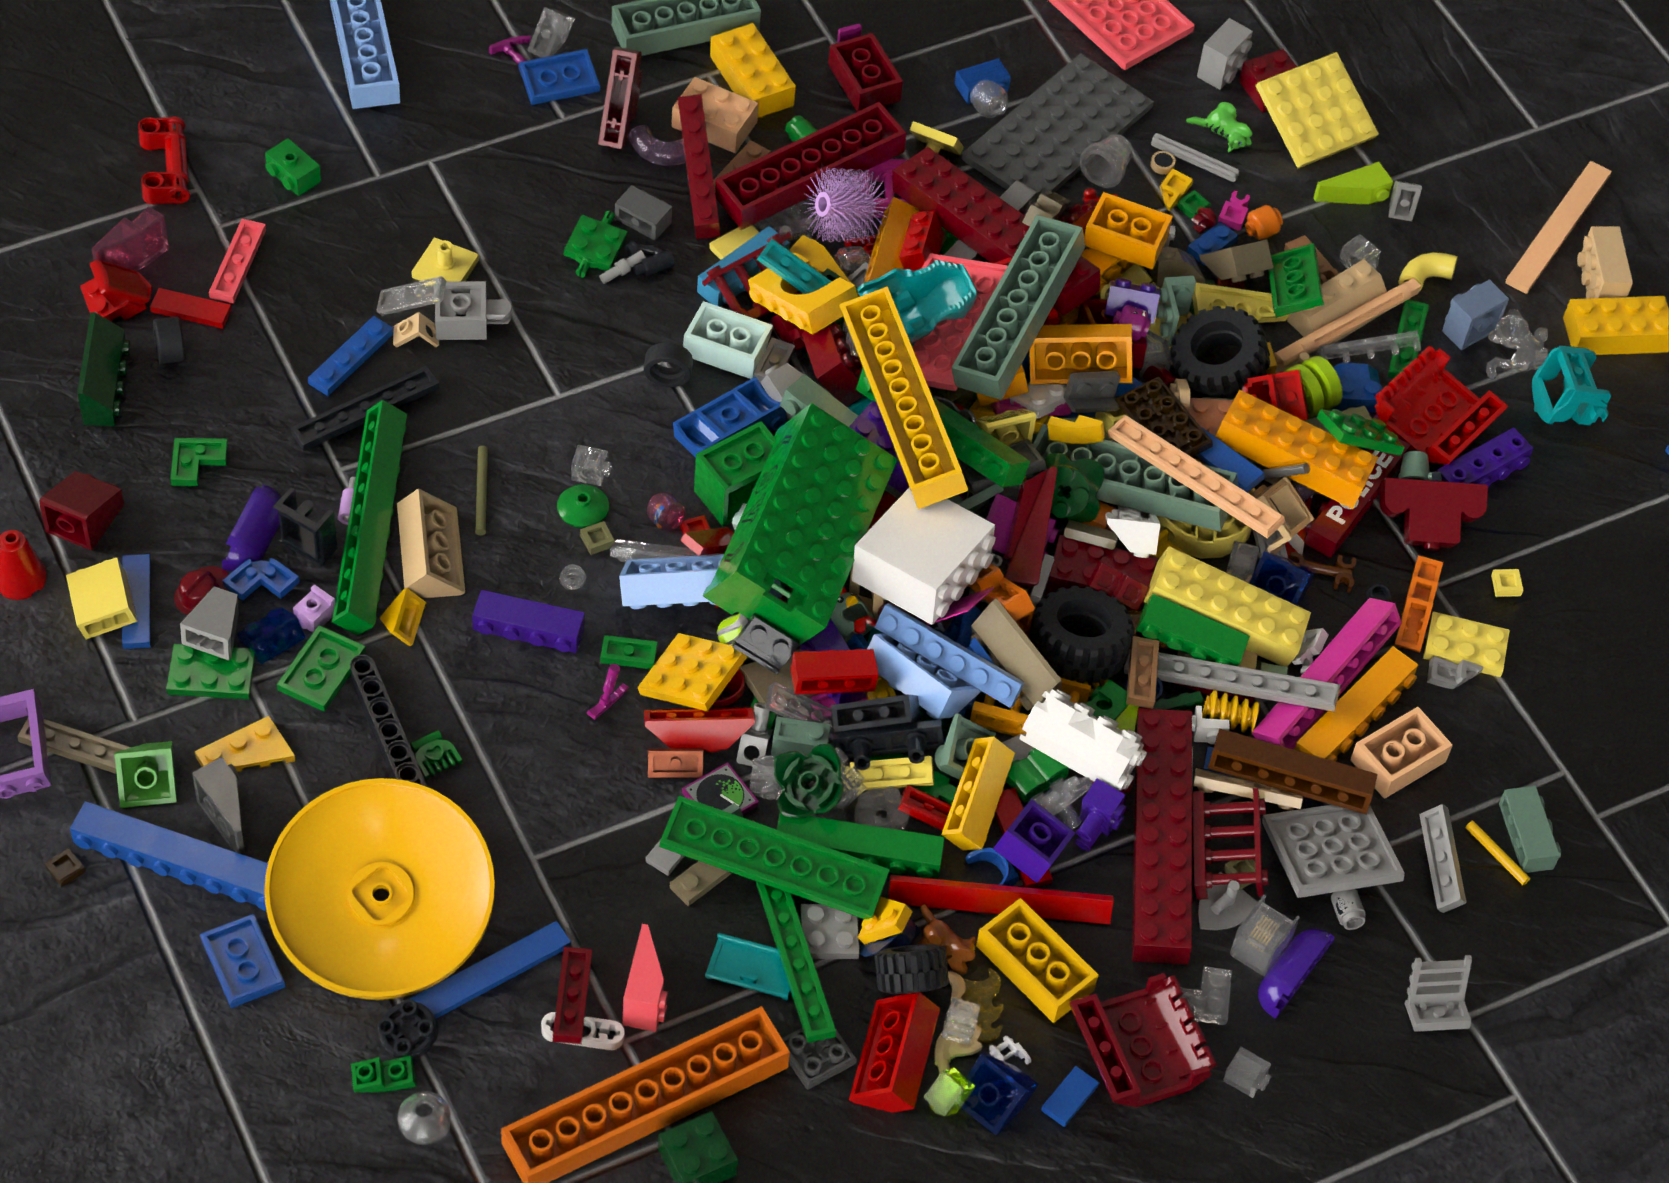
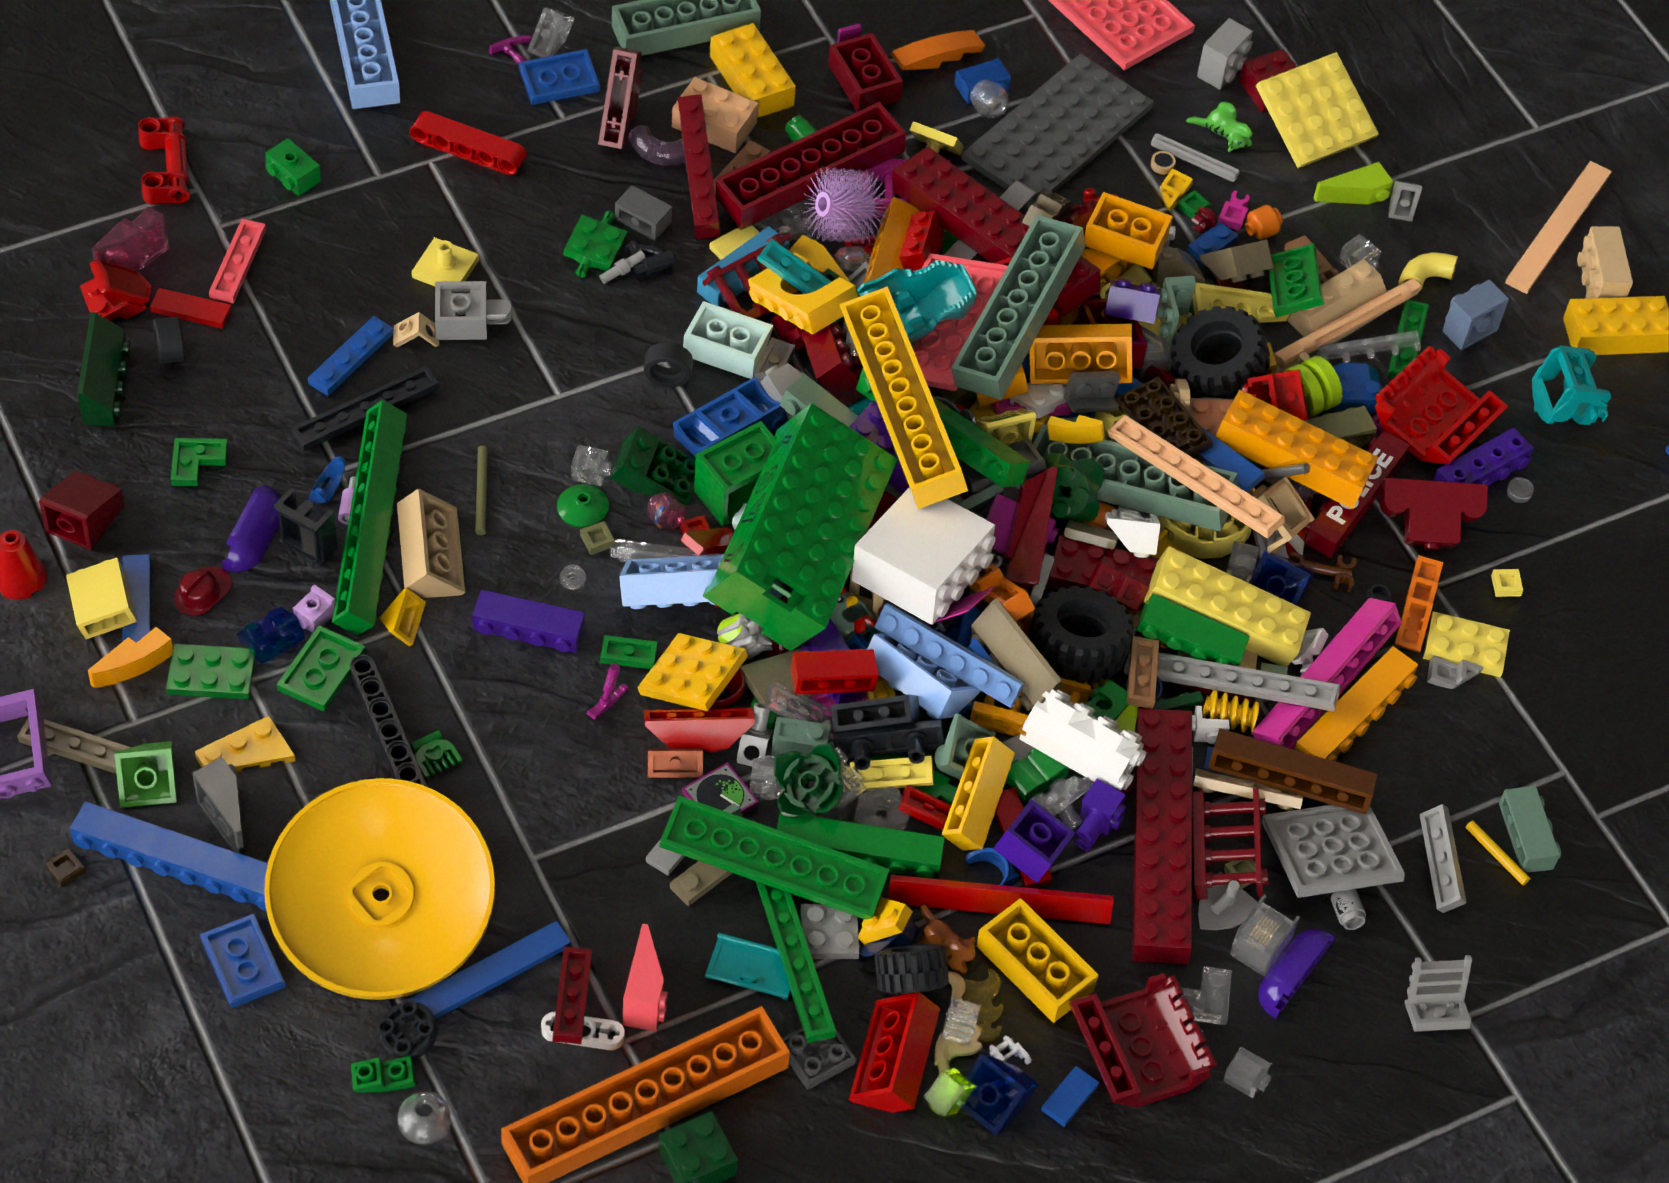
(131, 659): none -> light orange slope
(212, 624): light grey slope -> none
(251, 575): blue plate -> none
(332, 475): none -> blue helmet
(411, 296): clear tile -> none
(468, 143): none -> red beam
(654, 467): none -> dark green slope
(766, 643): plate -> none
(933, 50): none -> orange slope
(1106, 161): clear piece -> none
(1136, 317): magenta head -> none
(1360, 431): green plate -> none
(1402, 751): light nougat brick -> none
(1416, 467): sand green piece -> none
(1514, 333): clear animal -> none
(1520, 490): none -> clear tile

